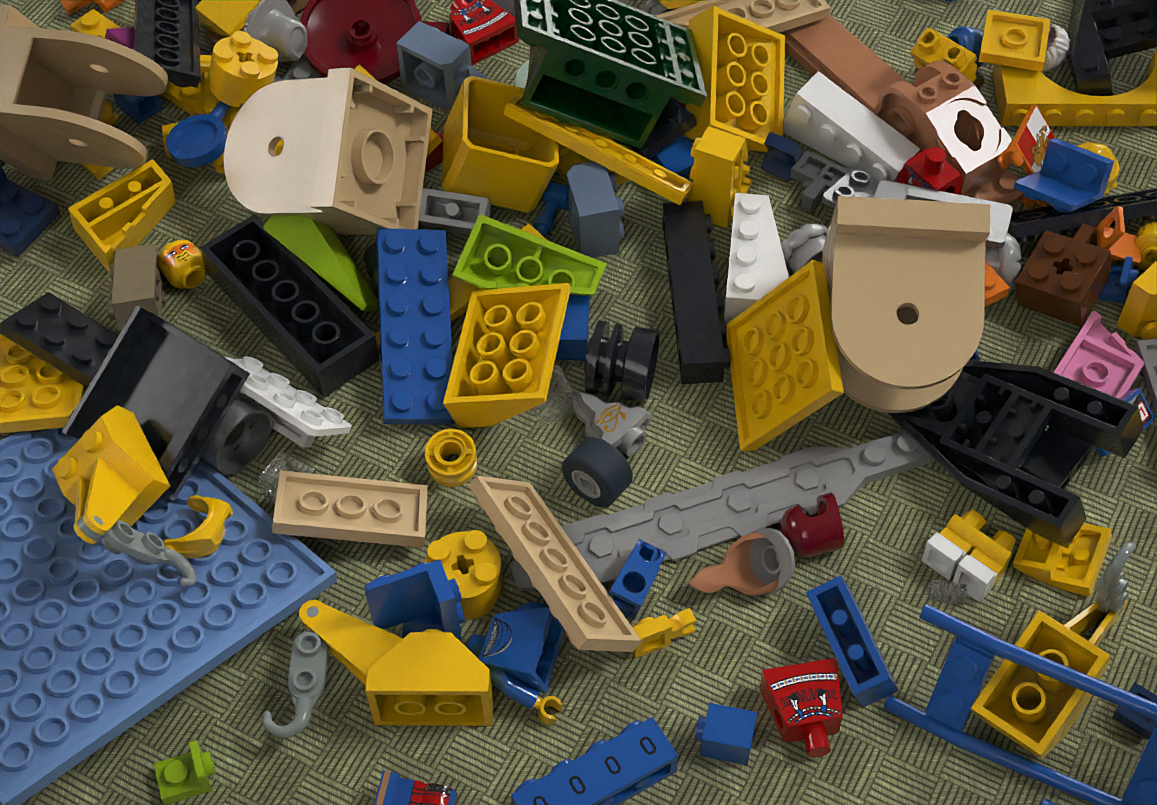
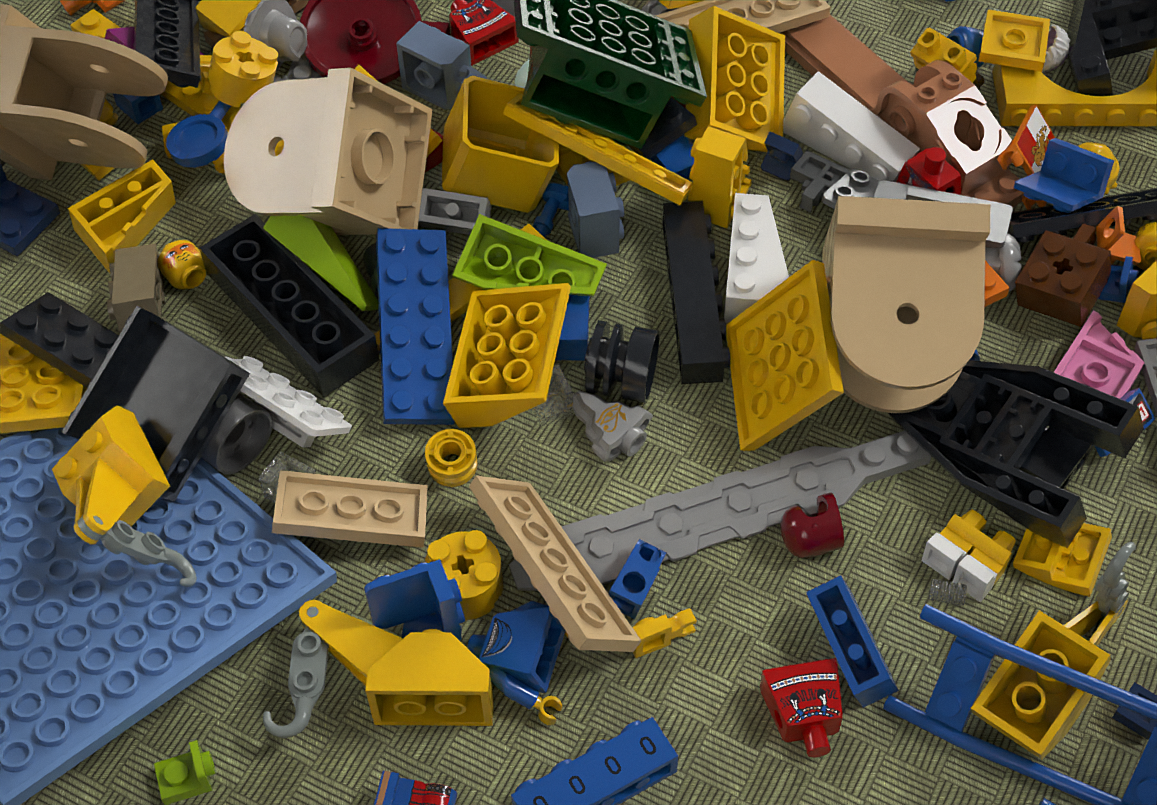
(209, 534): yellow helmet -> none
(597, 472): black wheel -> none
(726, 733): blue brick -> none
(753, 565): piece -> none
(804, 245): light grey piece -> none

